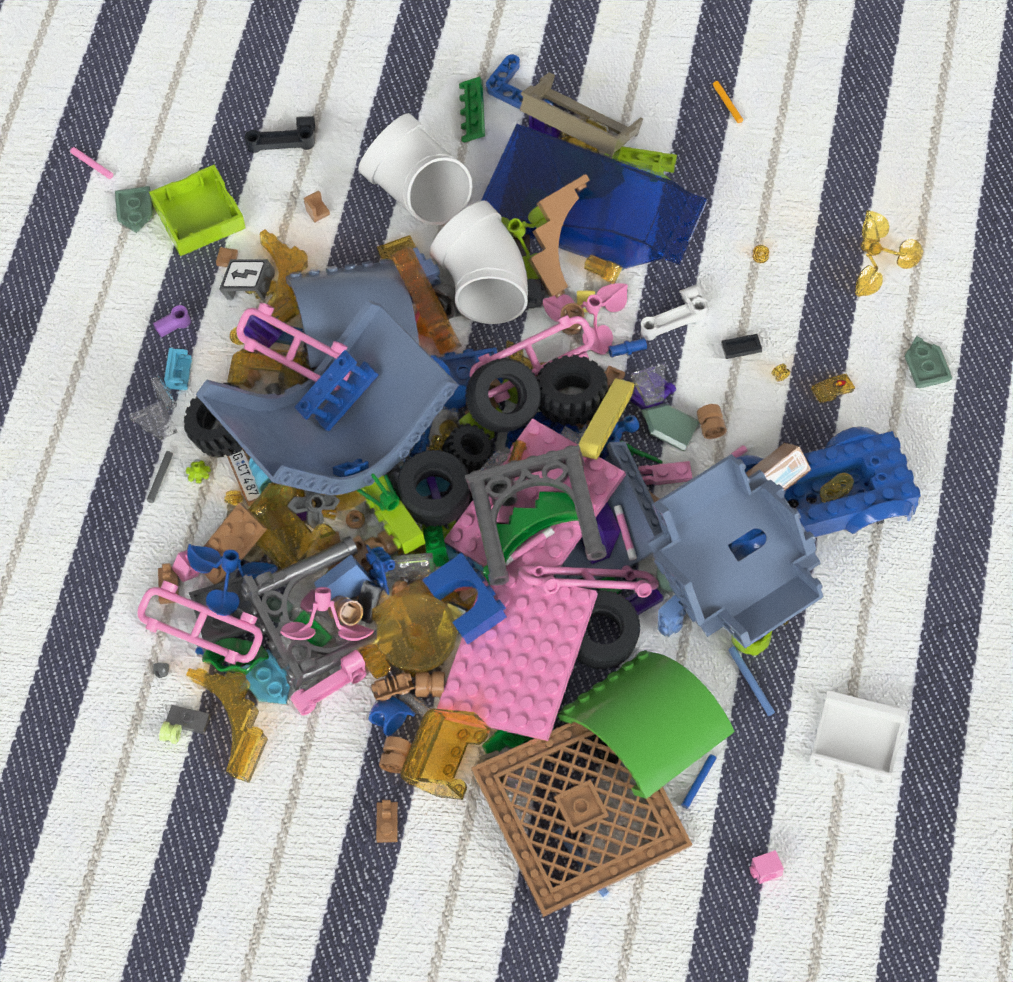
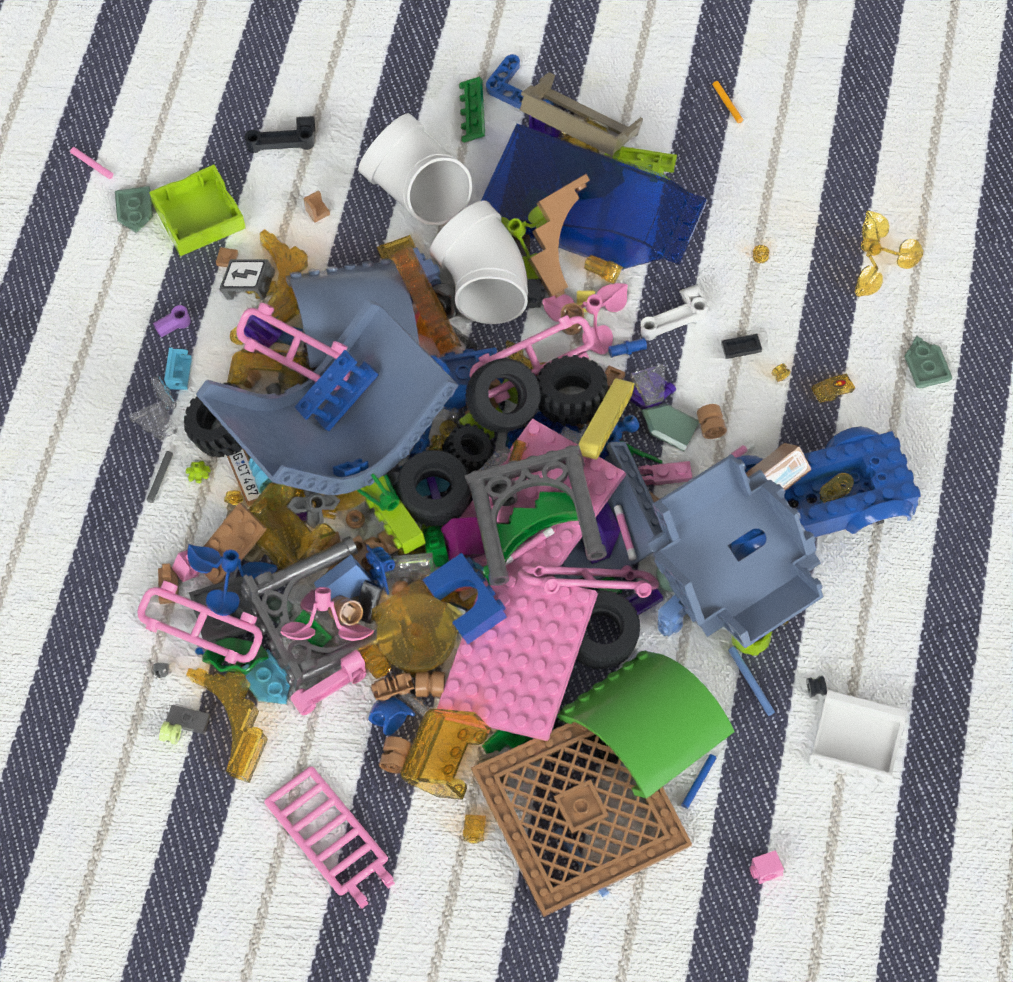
(305, 845): none -> bright pink bar
(387, 821): medium nougat plate -> none
(463, 537): none -> magenta slope
(467, 340): none -> dark grey piece
(474, 828): none -> clear yellow bracket
(816, 686): none -> black wheel

